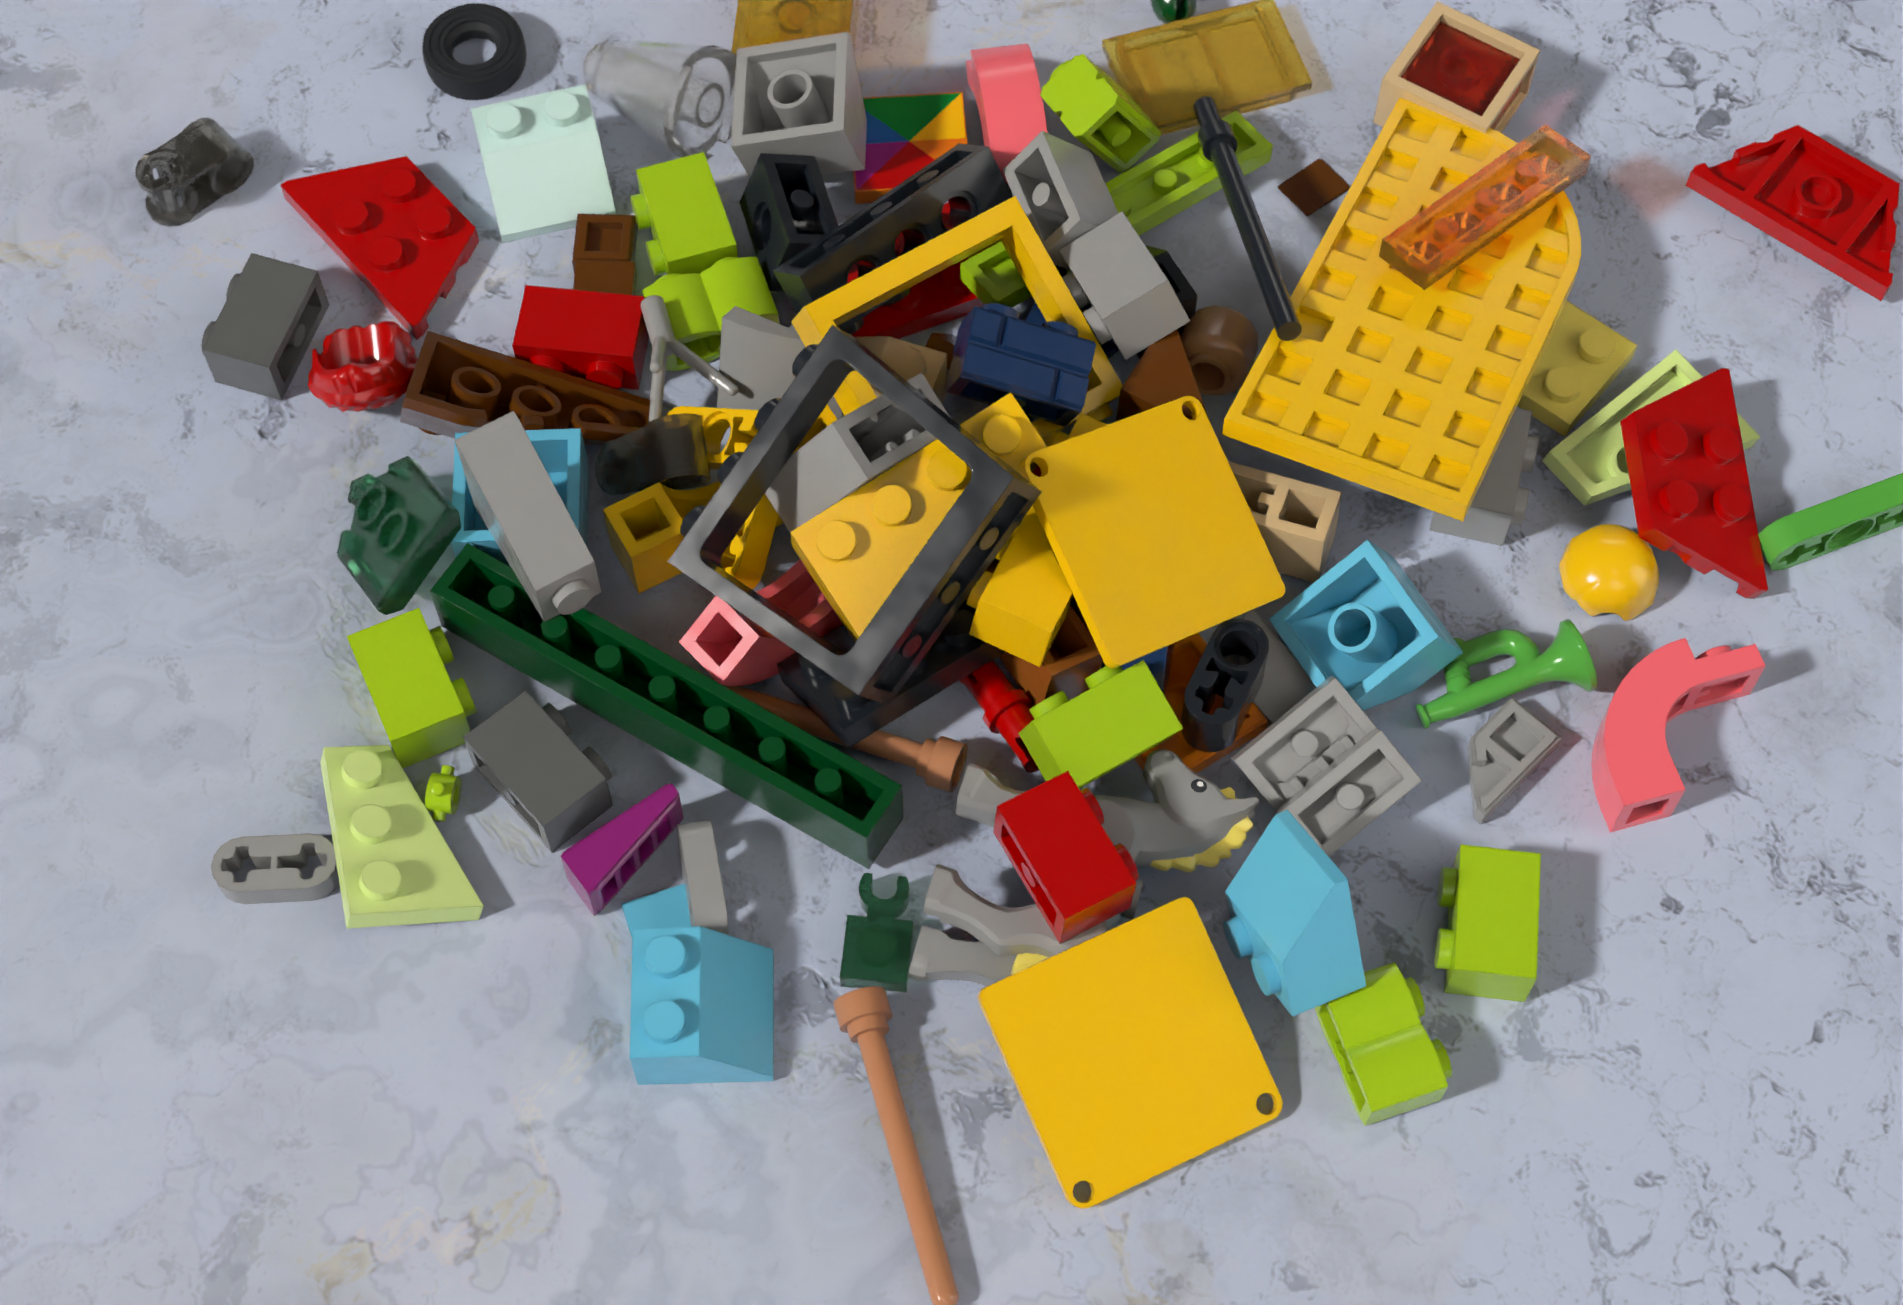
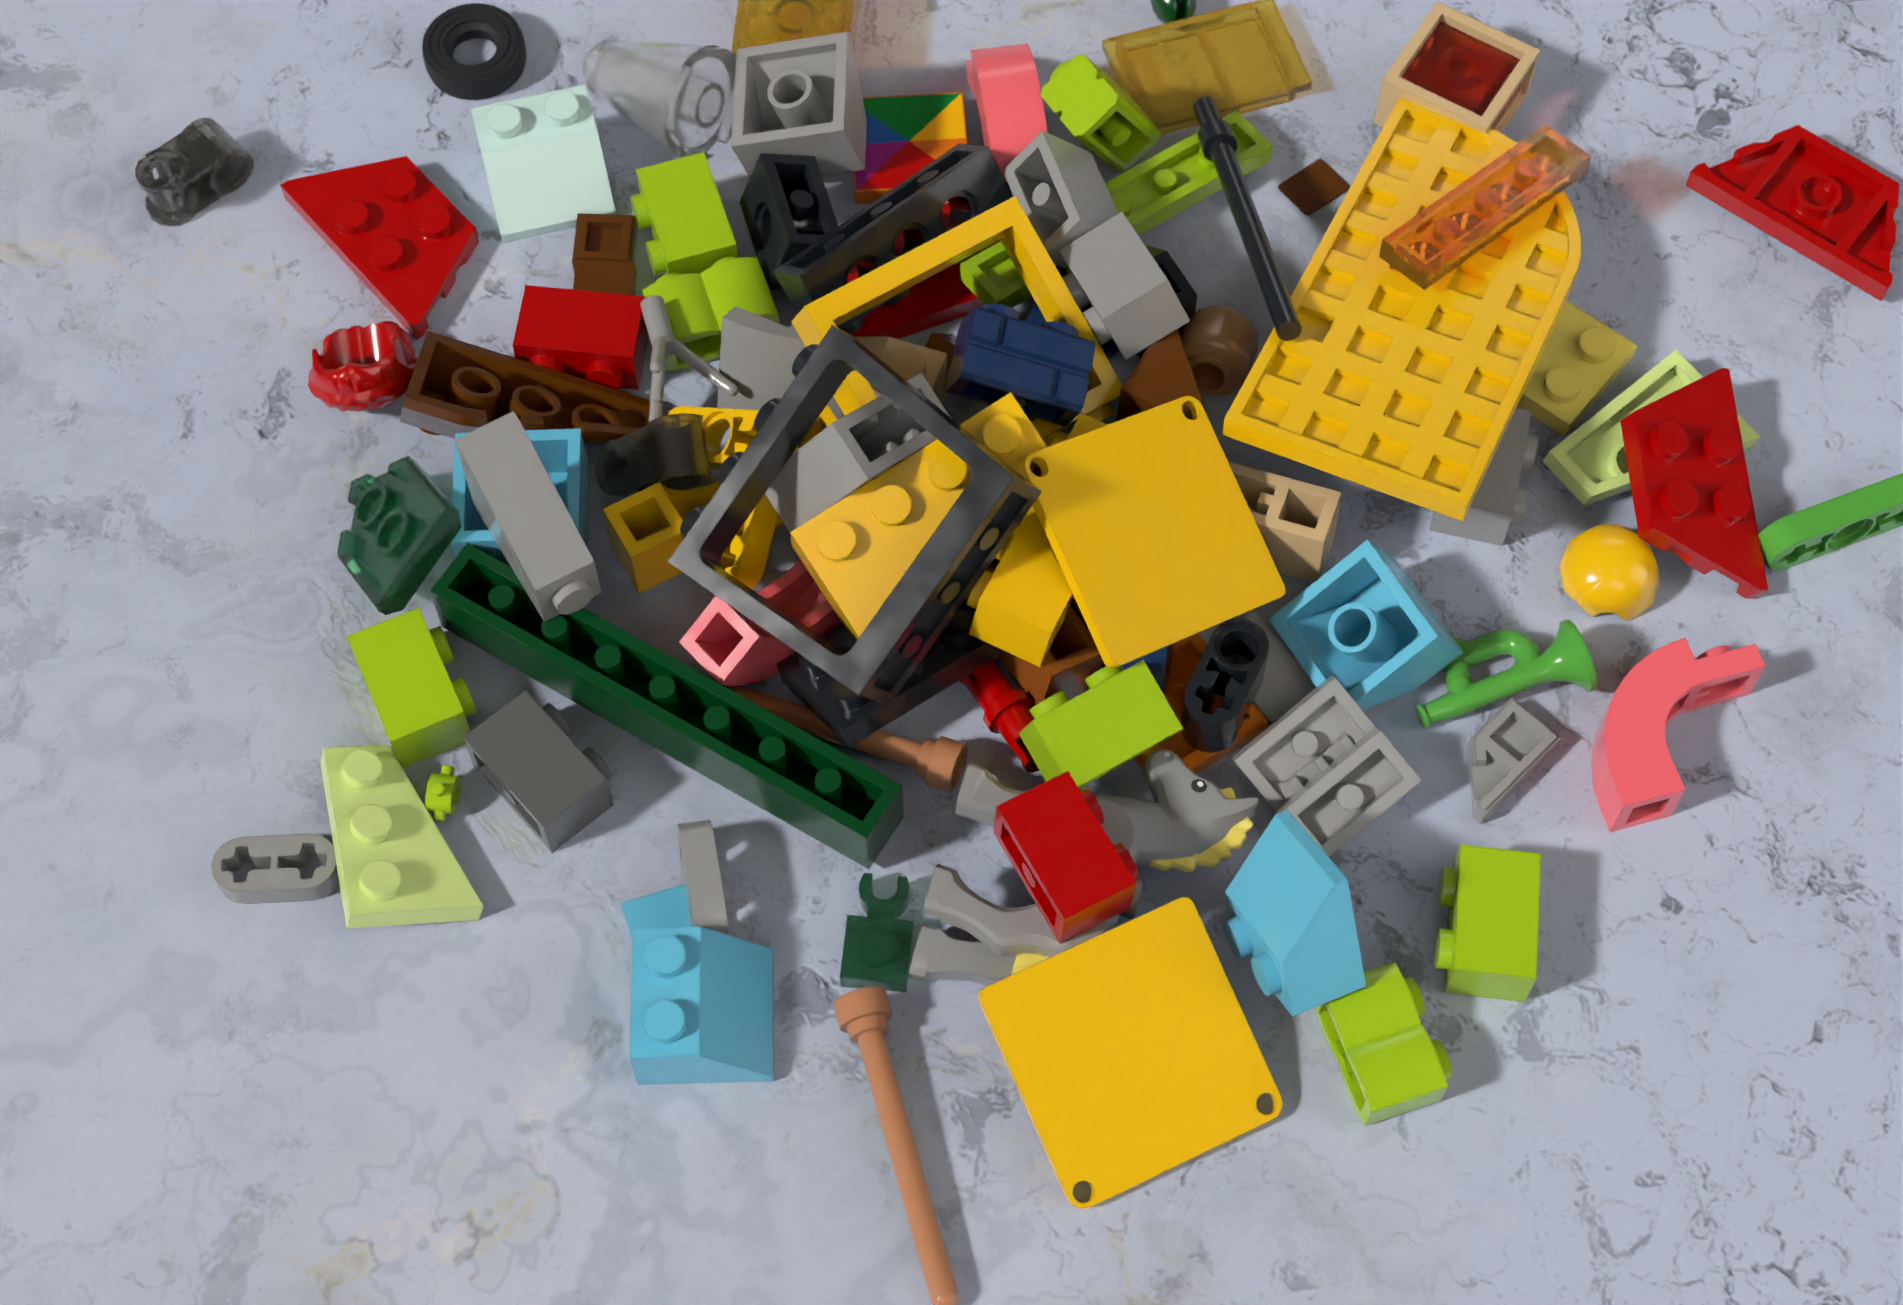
(265, 326): dark grey brick -> none
(616, 851): magenta slope -> none

